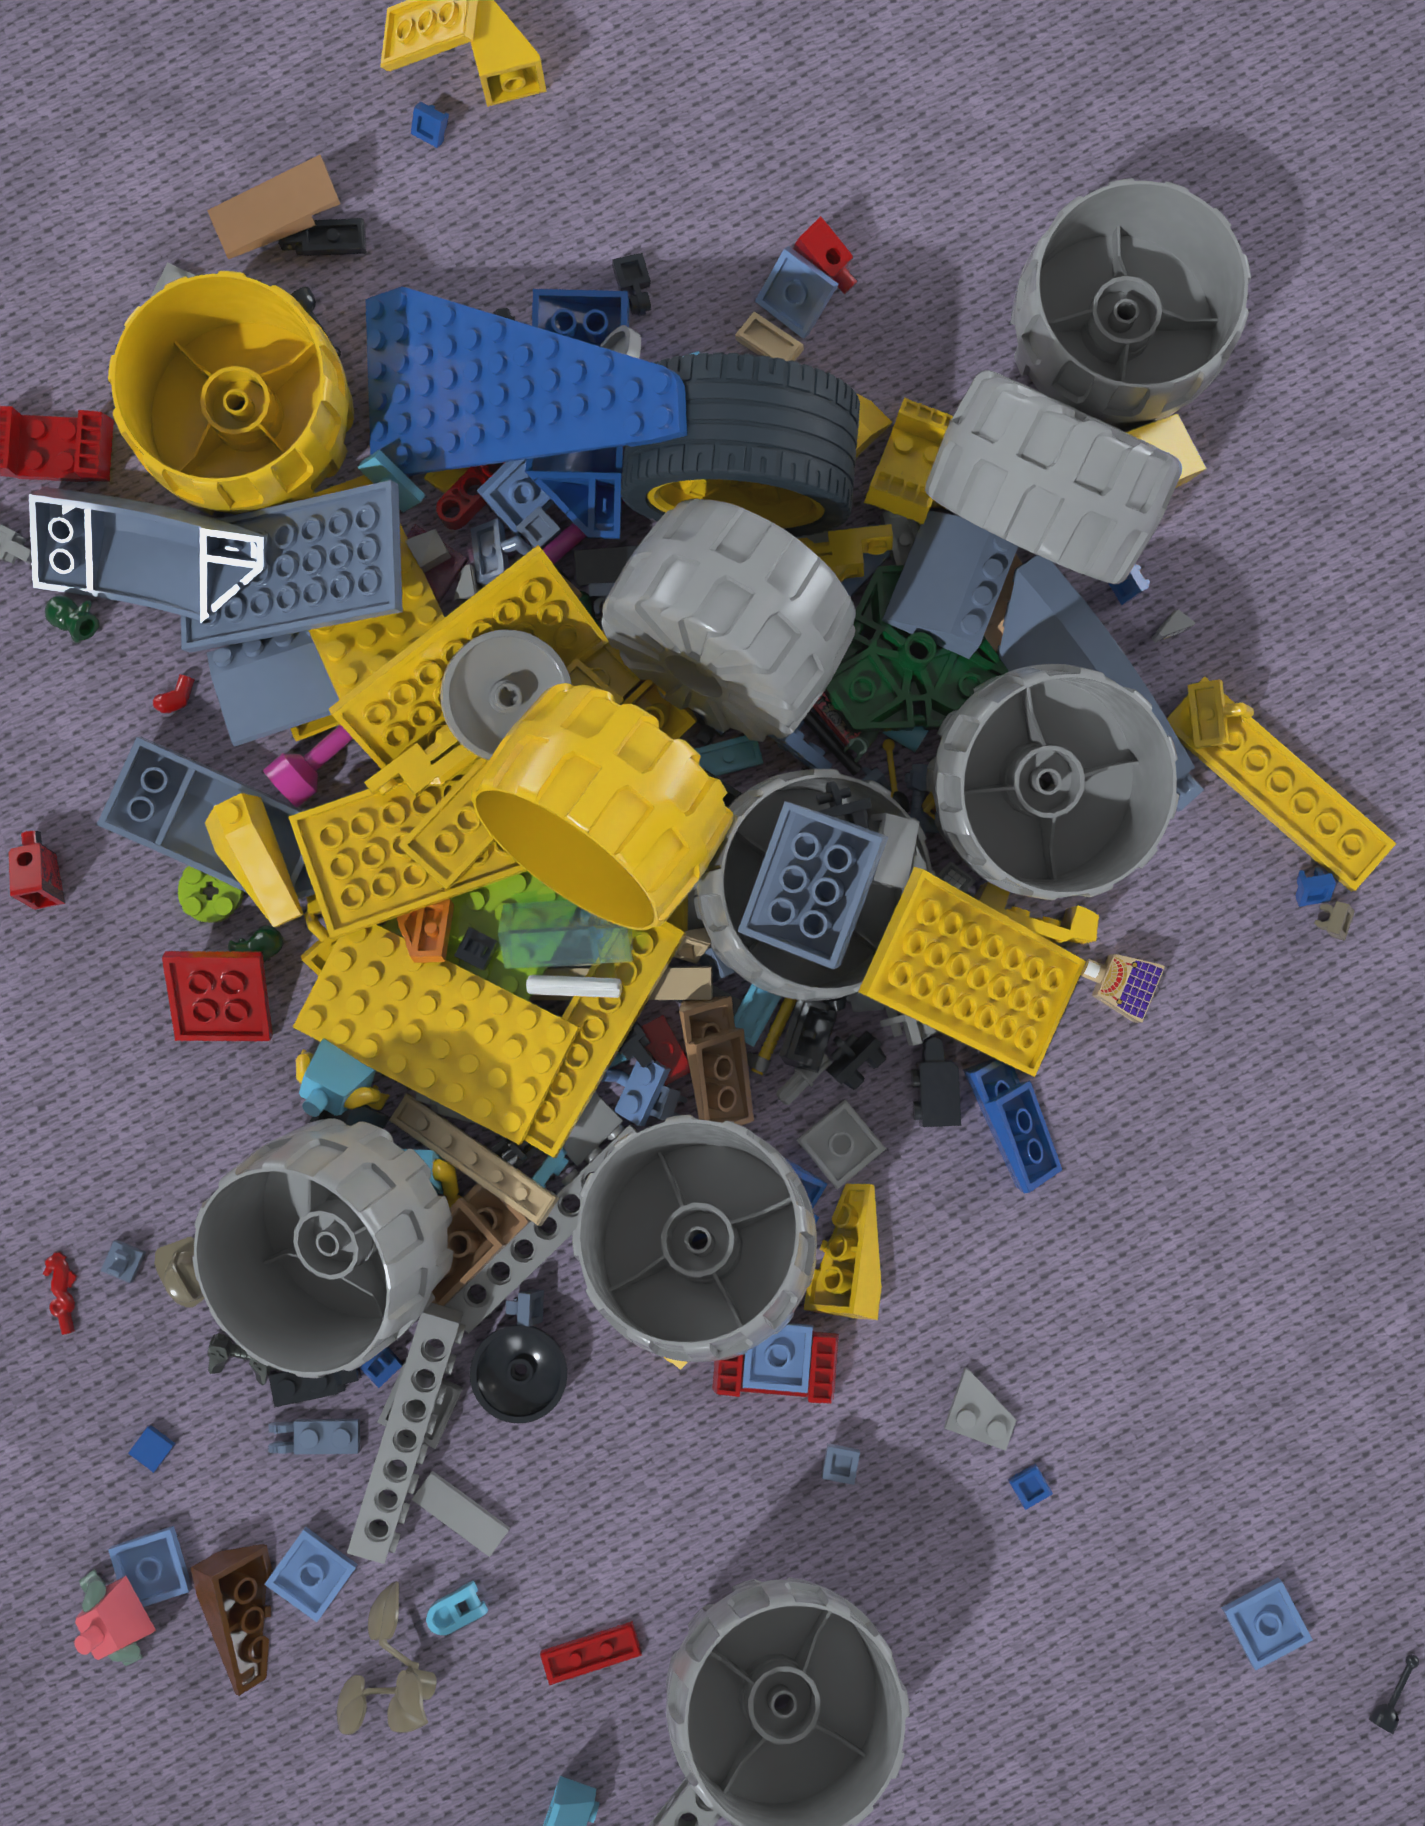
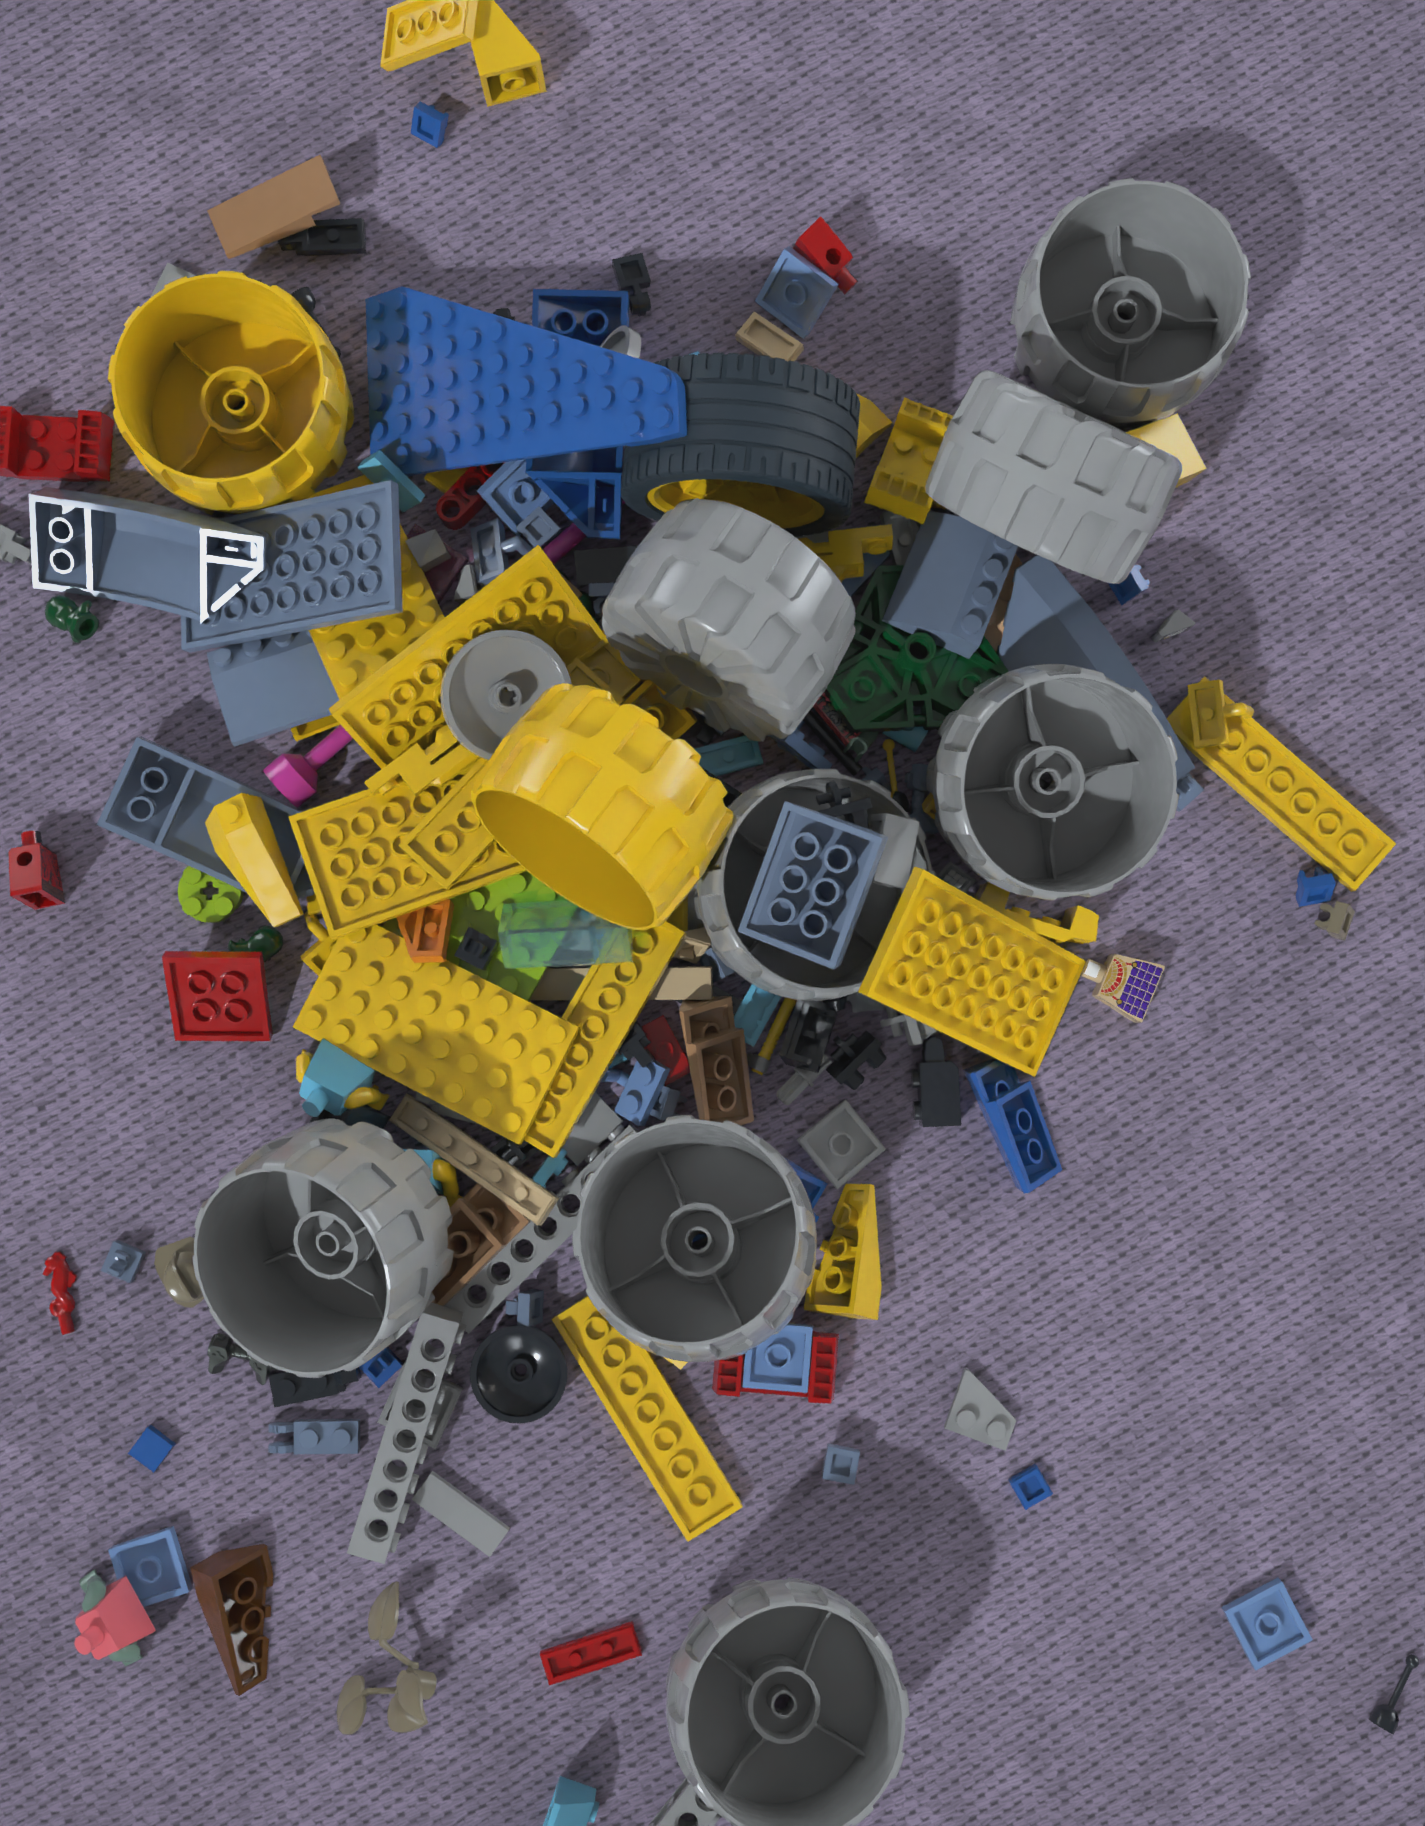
(176, 698): red arm -> none
(311, 1574): medium blue plate -> none
(445, 1614): medium azure plate -> none
(574, 986): white axle -> none
(649, 1420): none -> yellow plate

